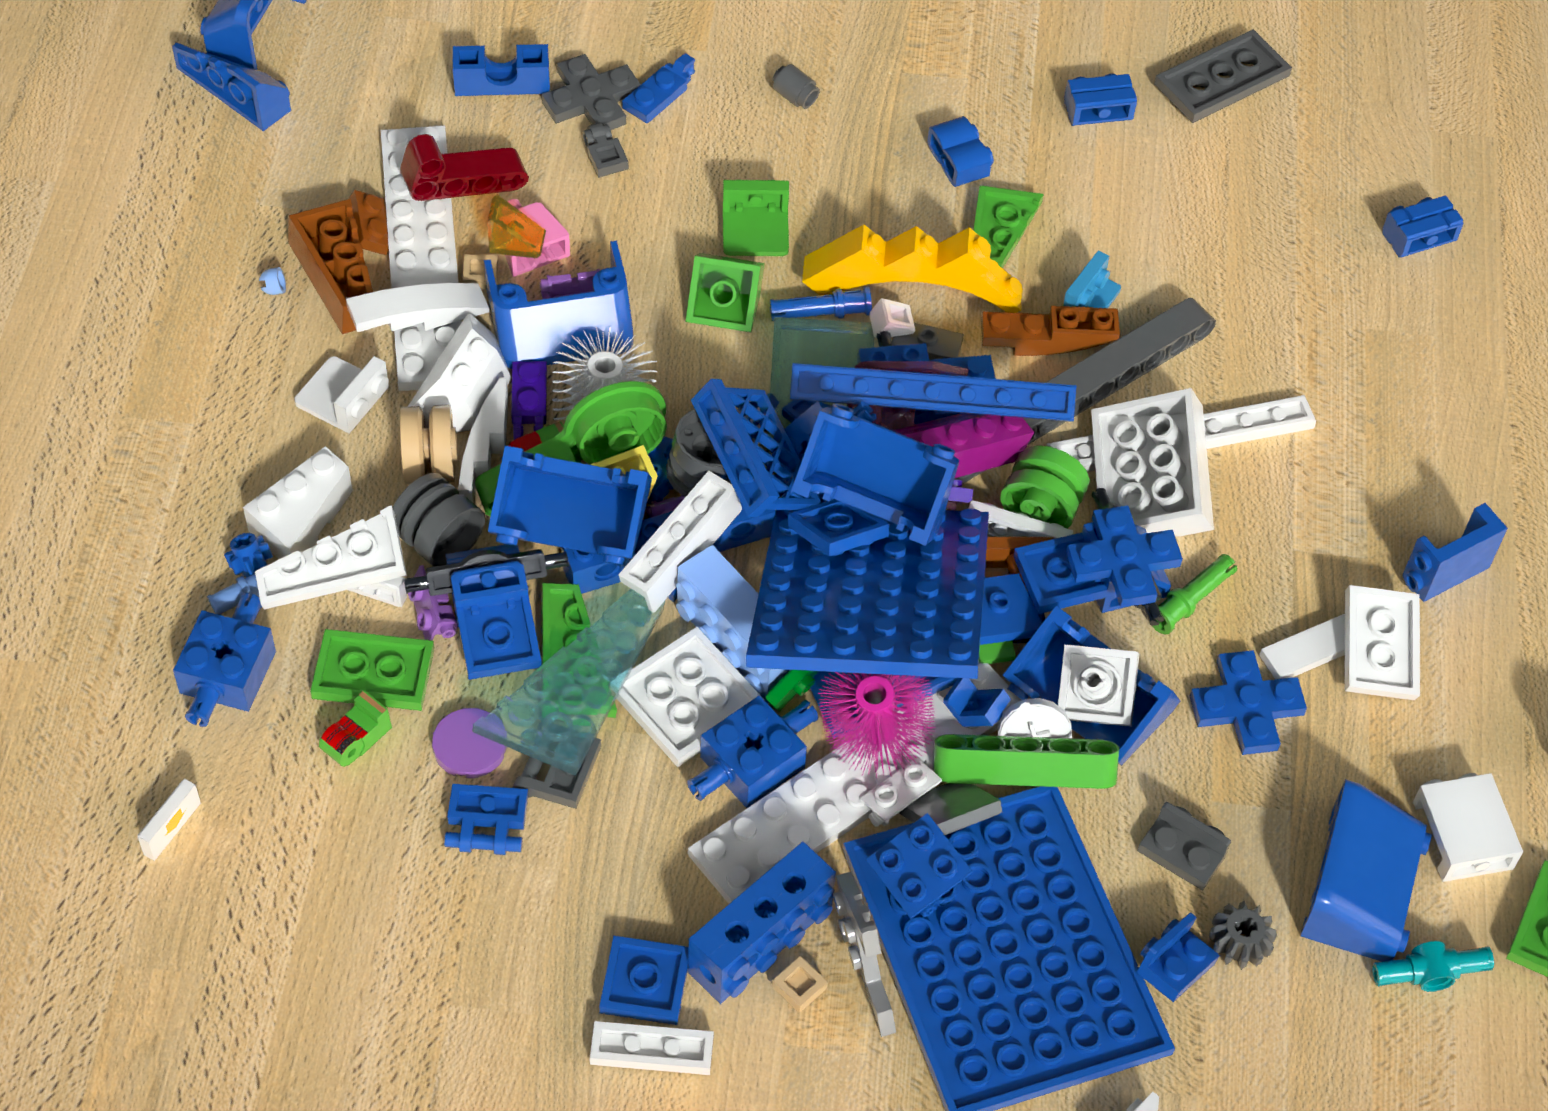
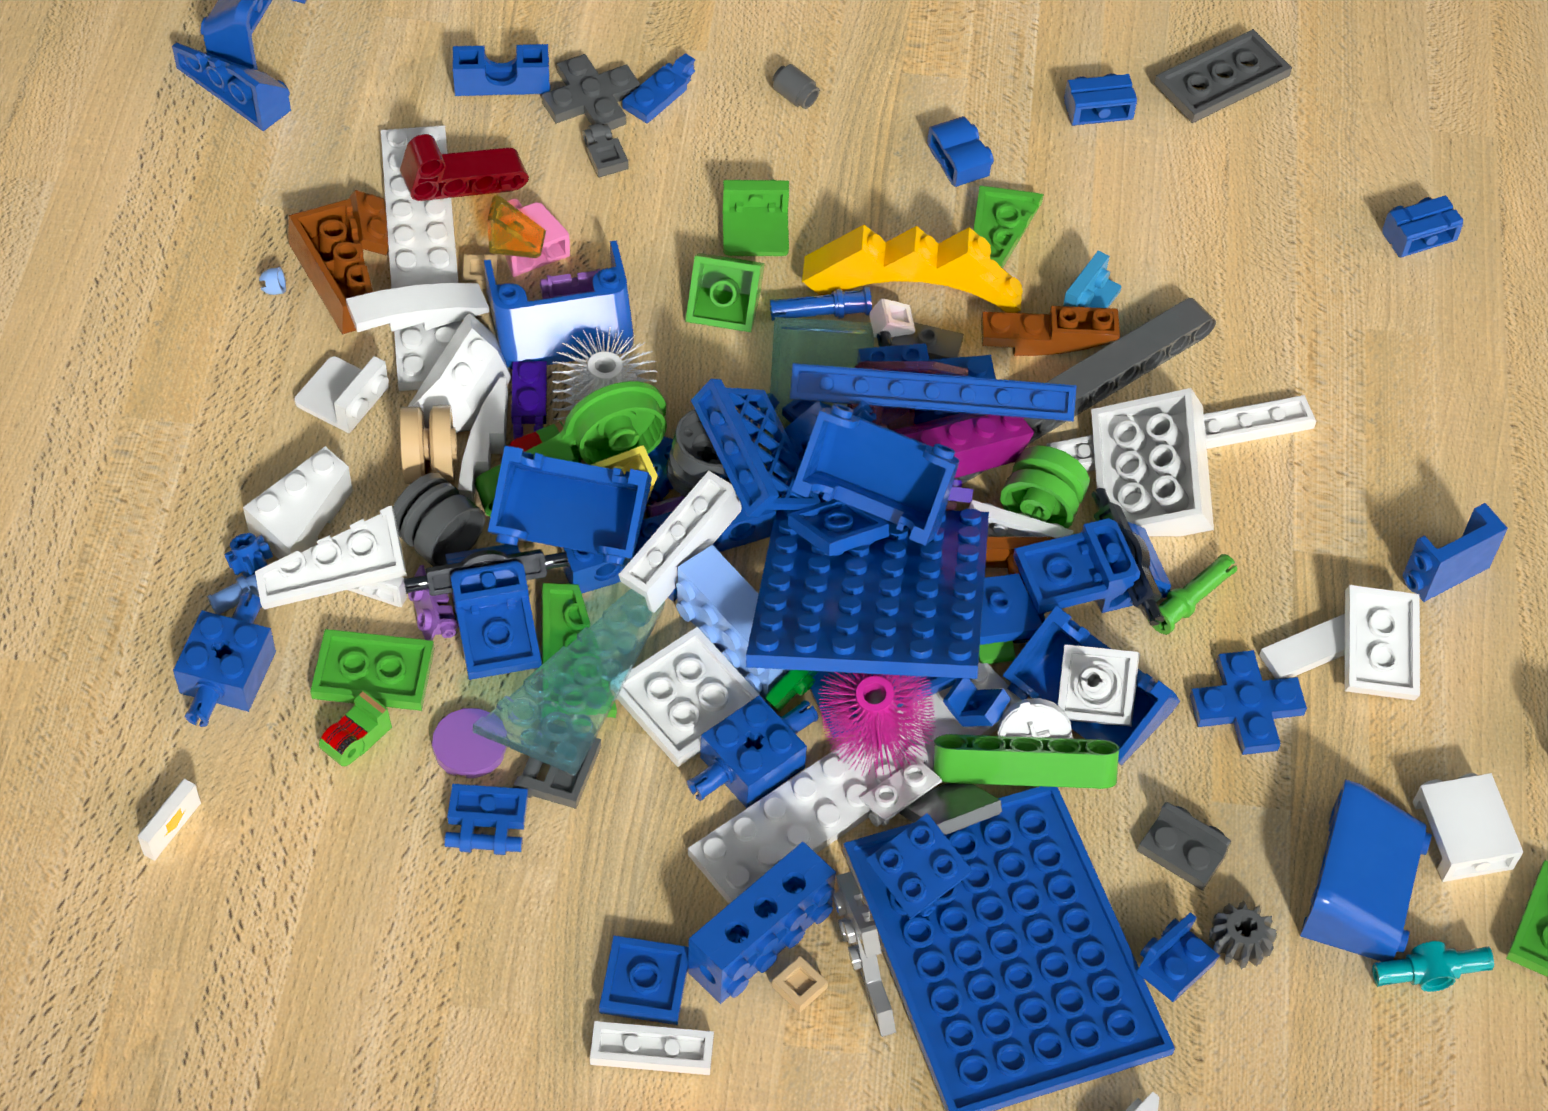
(1124, 556): blue plate -> none

